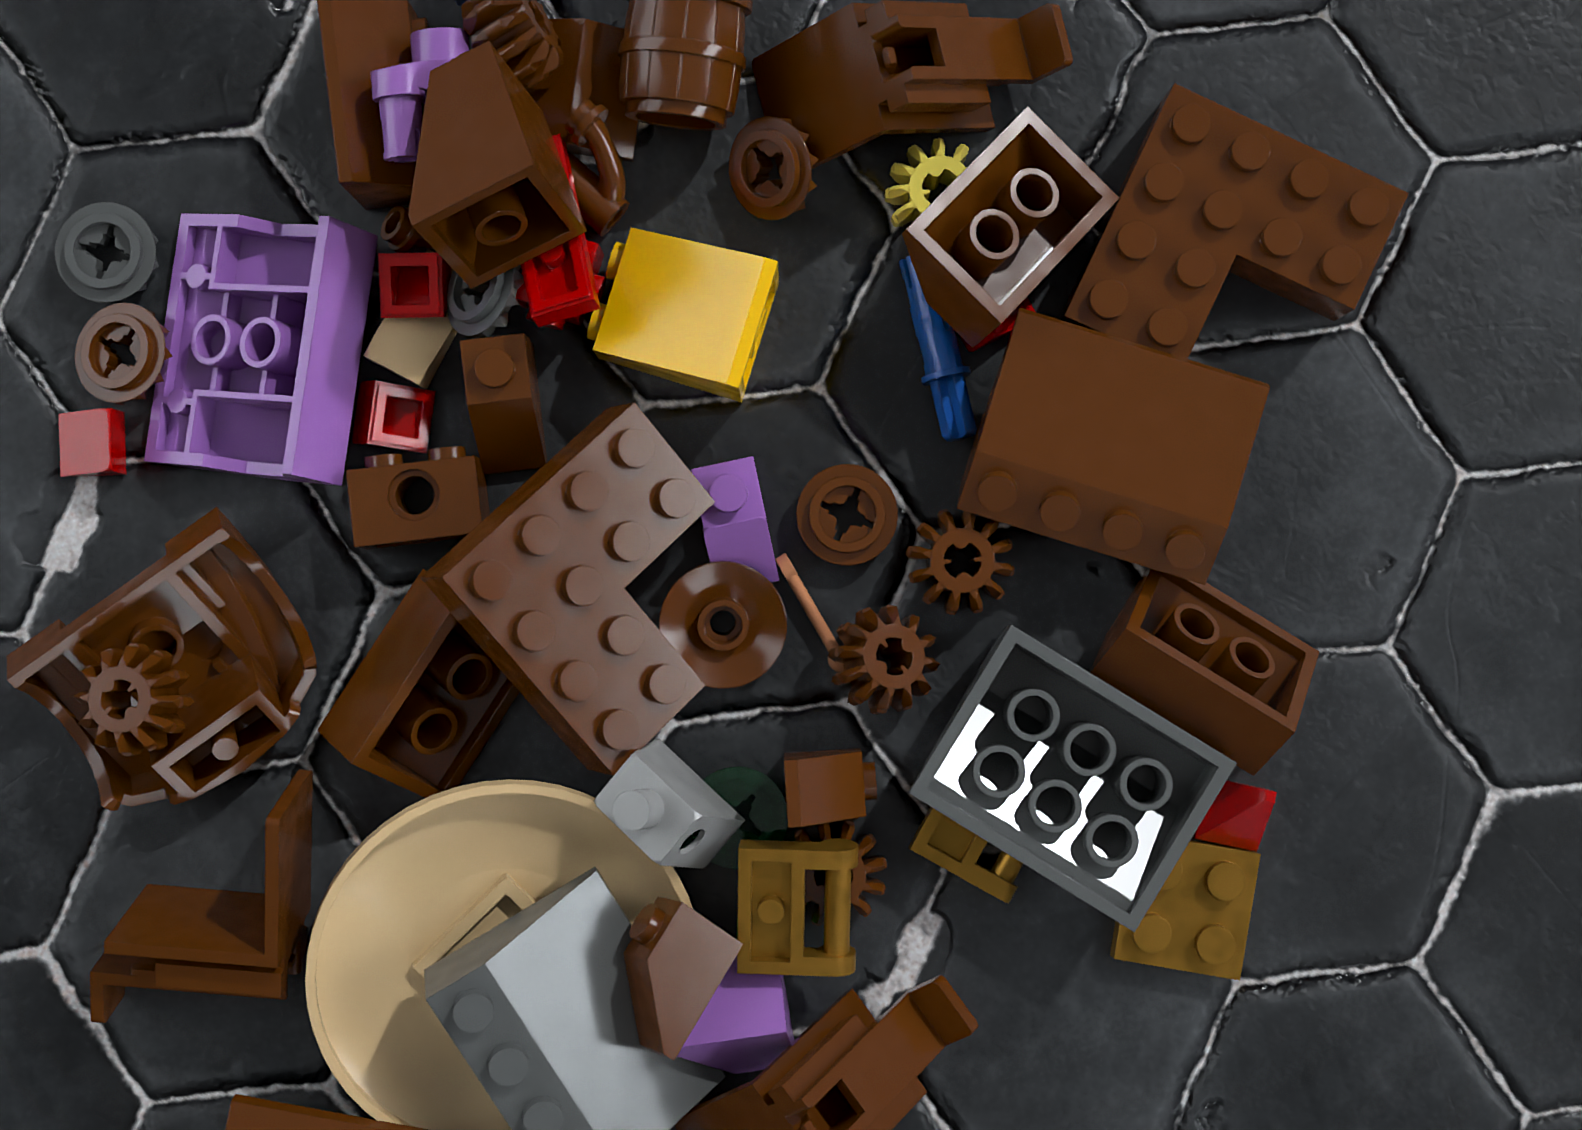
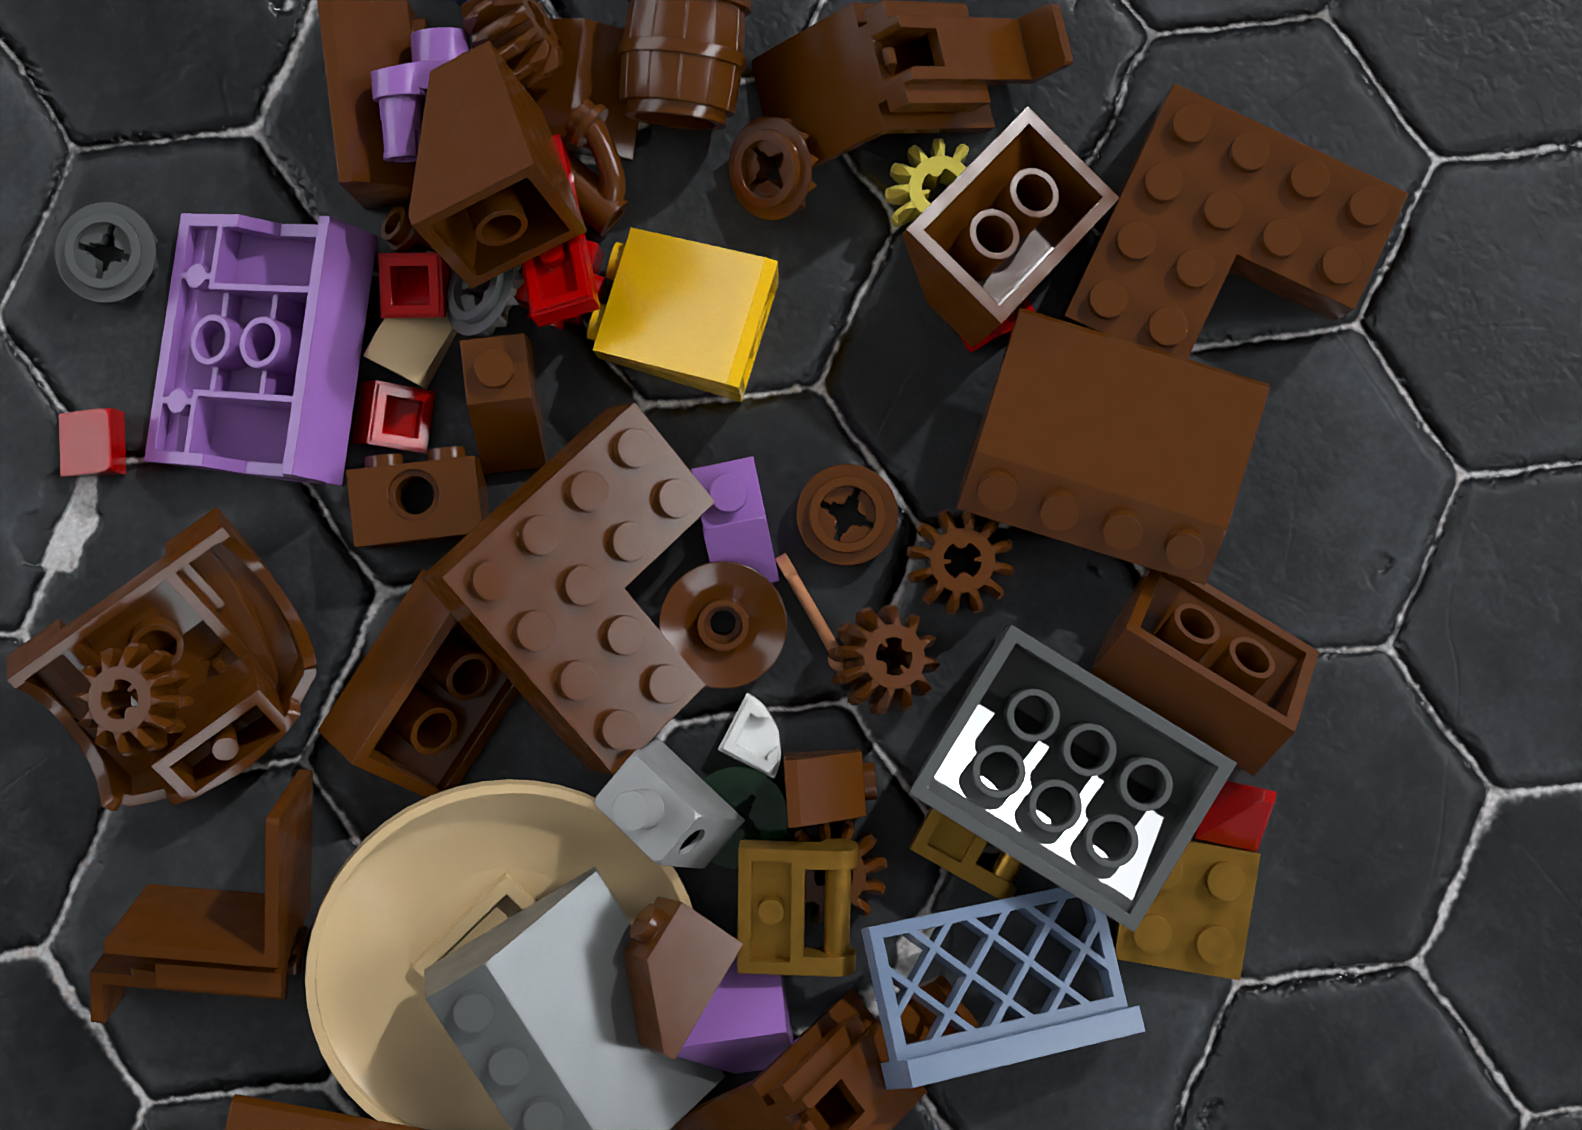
(101, 367): gear -> none
(754, 737): none -> white tile
(941, 362): blue axle -> none
(996, 1042): none -> sand blue fence

